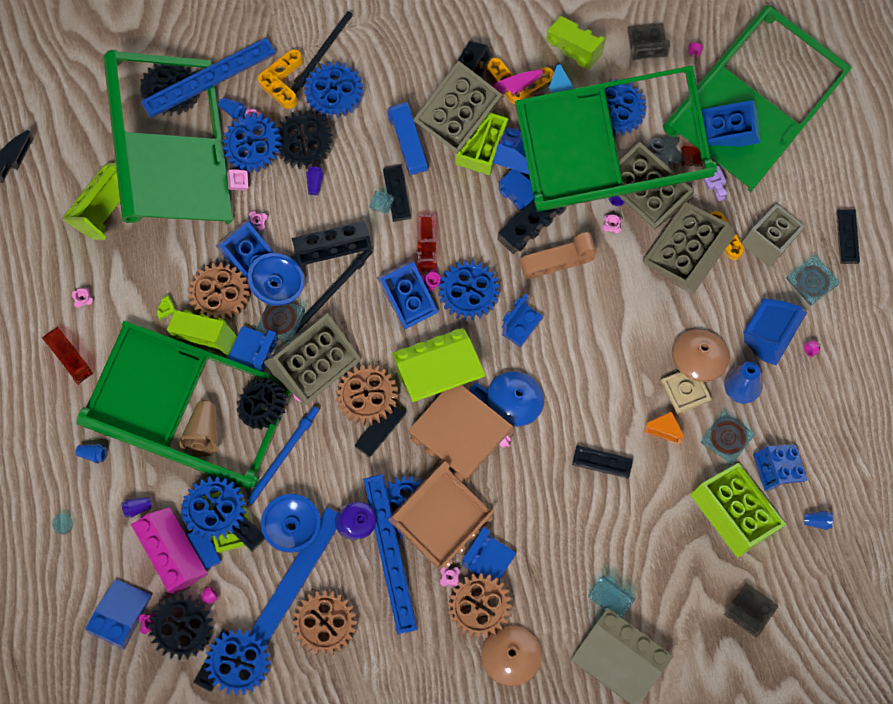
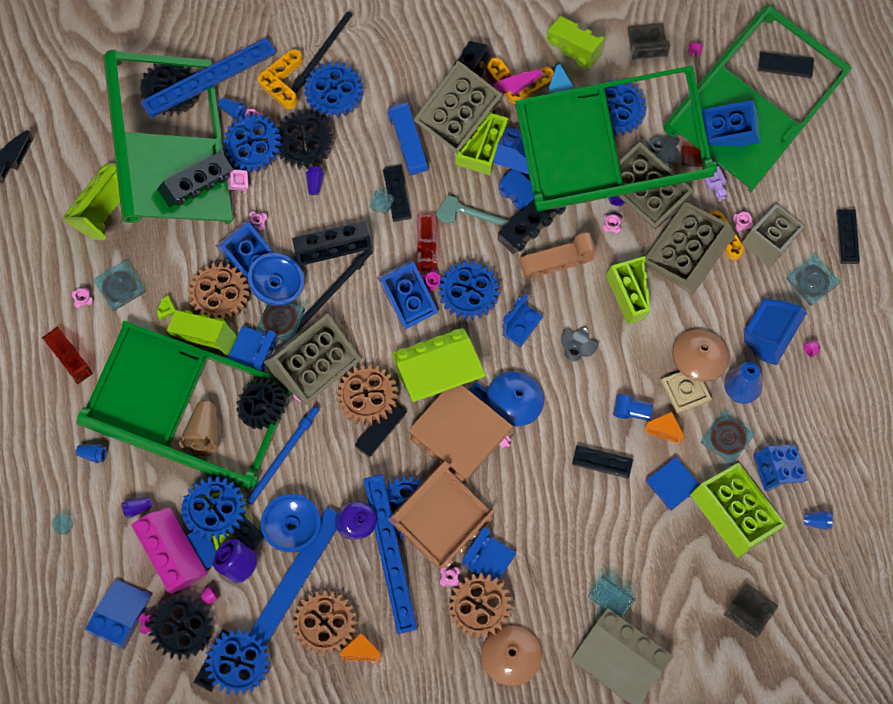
(119, 286): none -> clear light blue tile
(174, 195): none -> black brick
(235, 561): none -> dark purple head
(360, 650): none -> orange slope
(451, 206): none -> sand green piece
(579, 342): none -> flat silver plate
(627, 407): none -> blue piece
(630, 289): none -> lime wedge
(672, 483): none -> blue tile
(746, 216): none -> bright pink plate
(785, 65): none -> black tile

